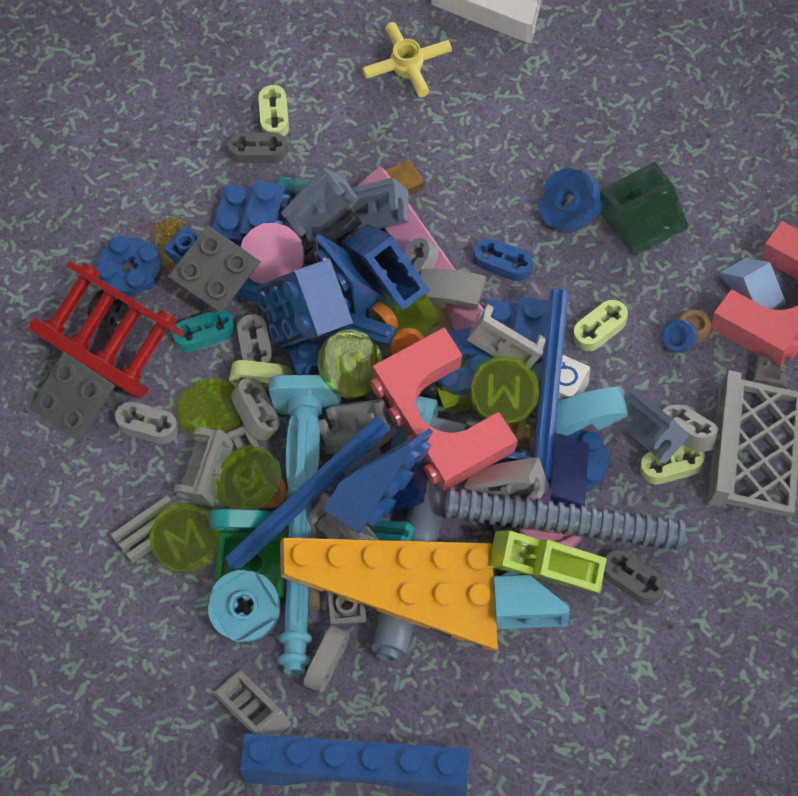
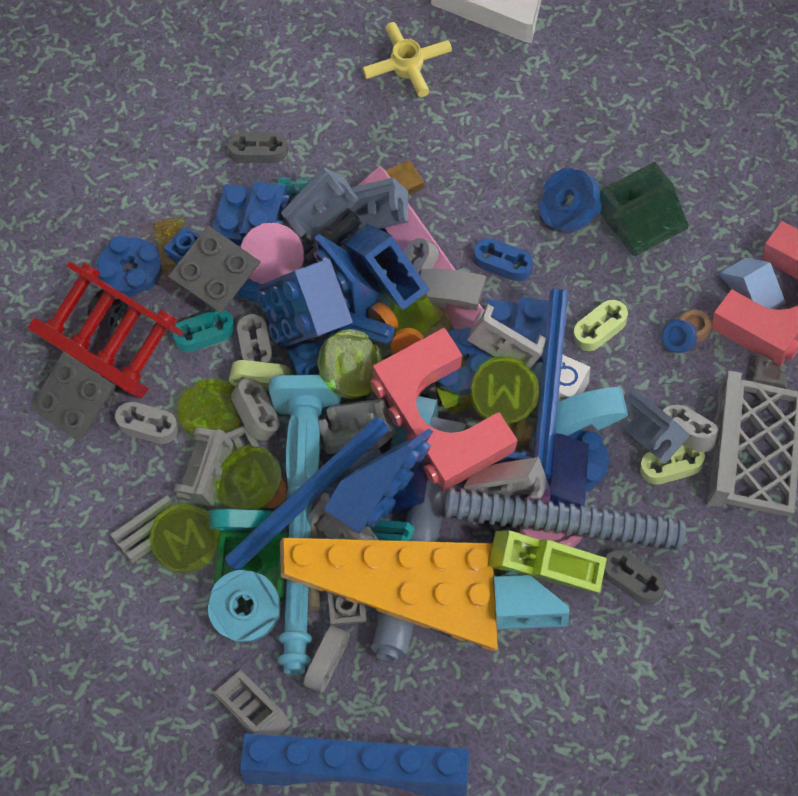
(279, 111): yellowish green beam -> none

